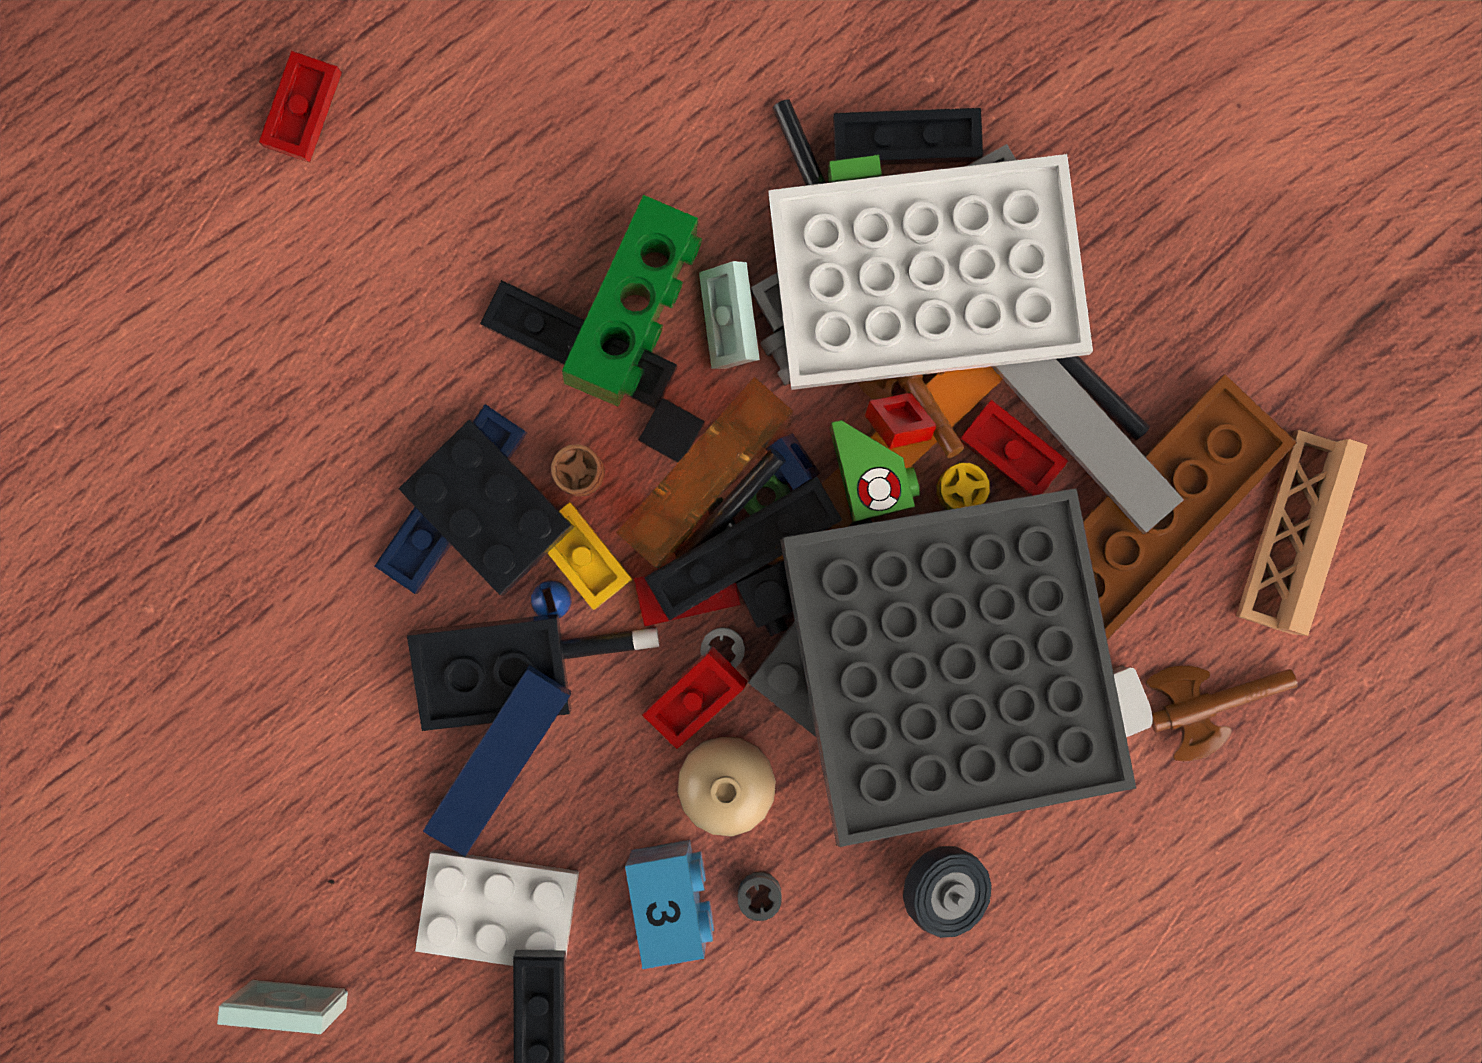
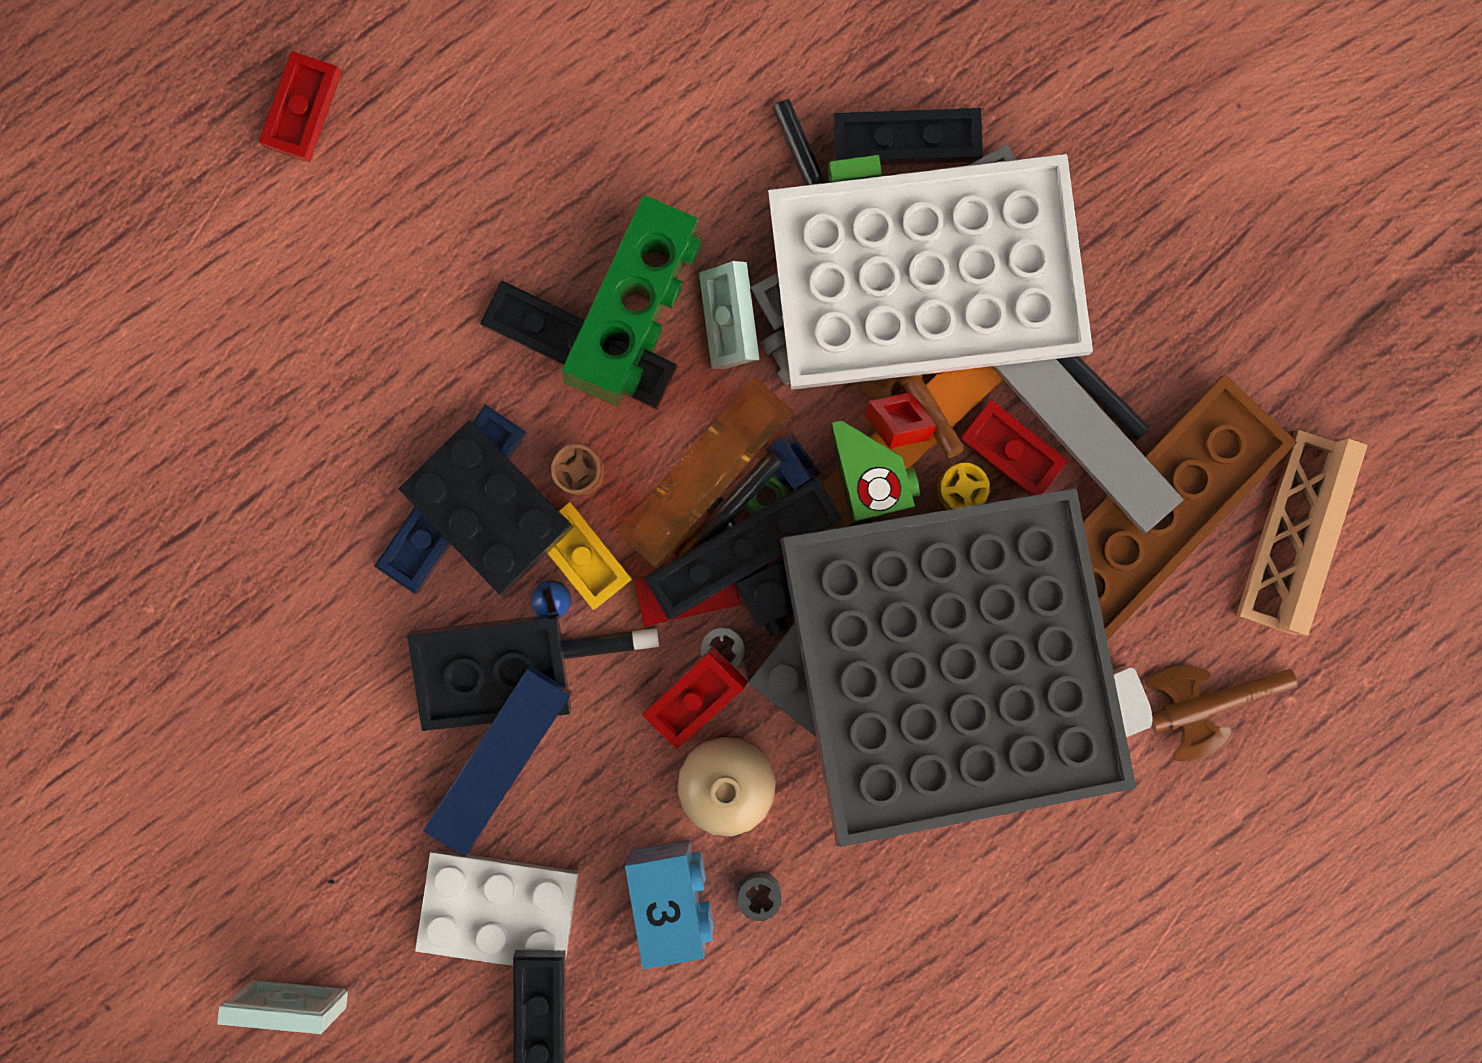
(671, 430): black tile -> none
(947, 891): black wheel -> none

